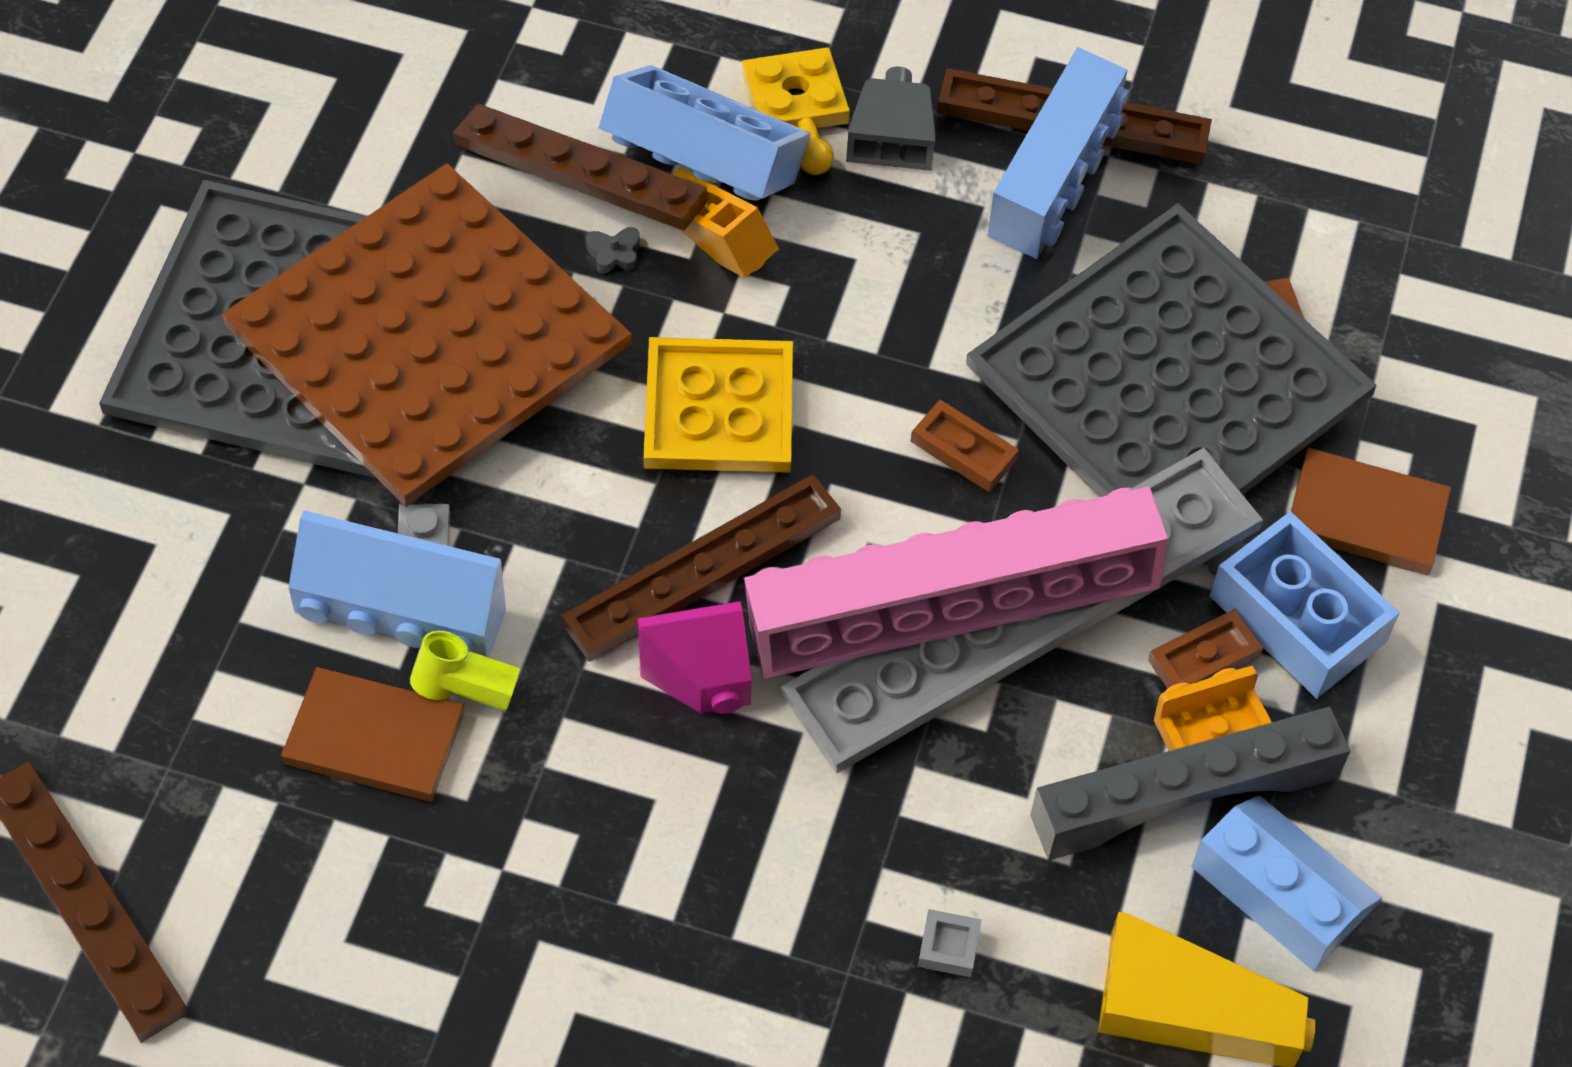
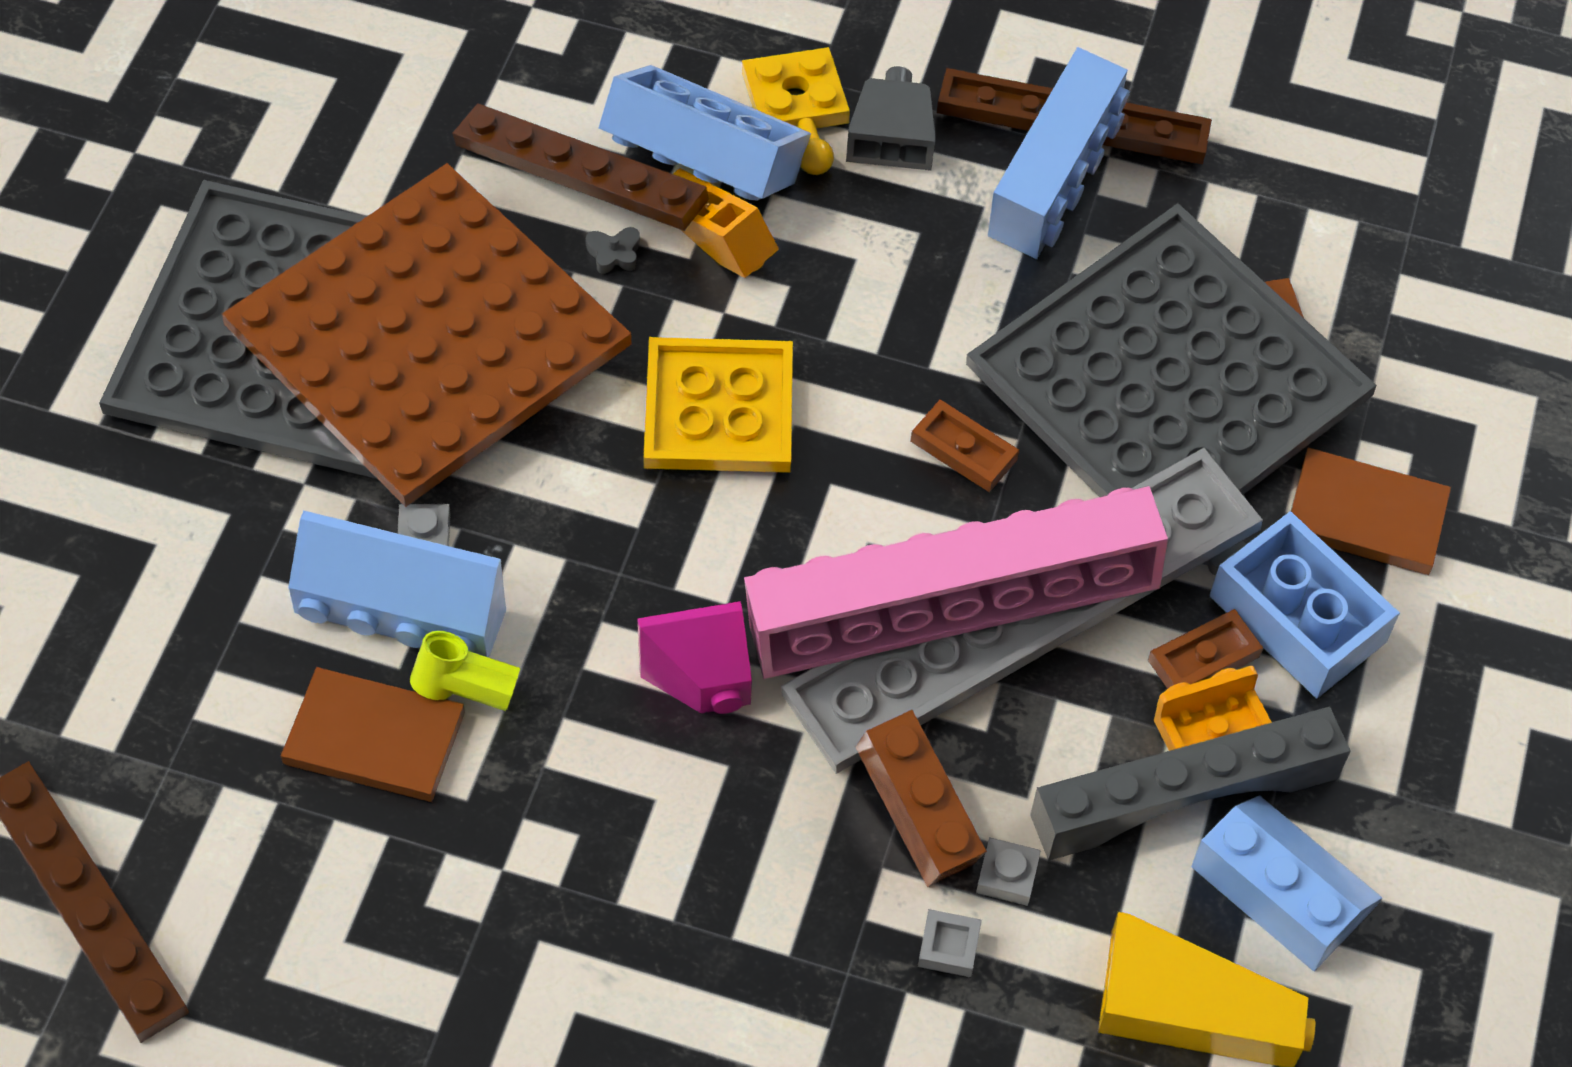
(701, 566): reddish brown plate -> none
(920, 798): none -> dark orange brick
(1008, 871): none -> light grey plate

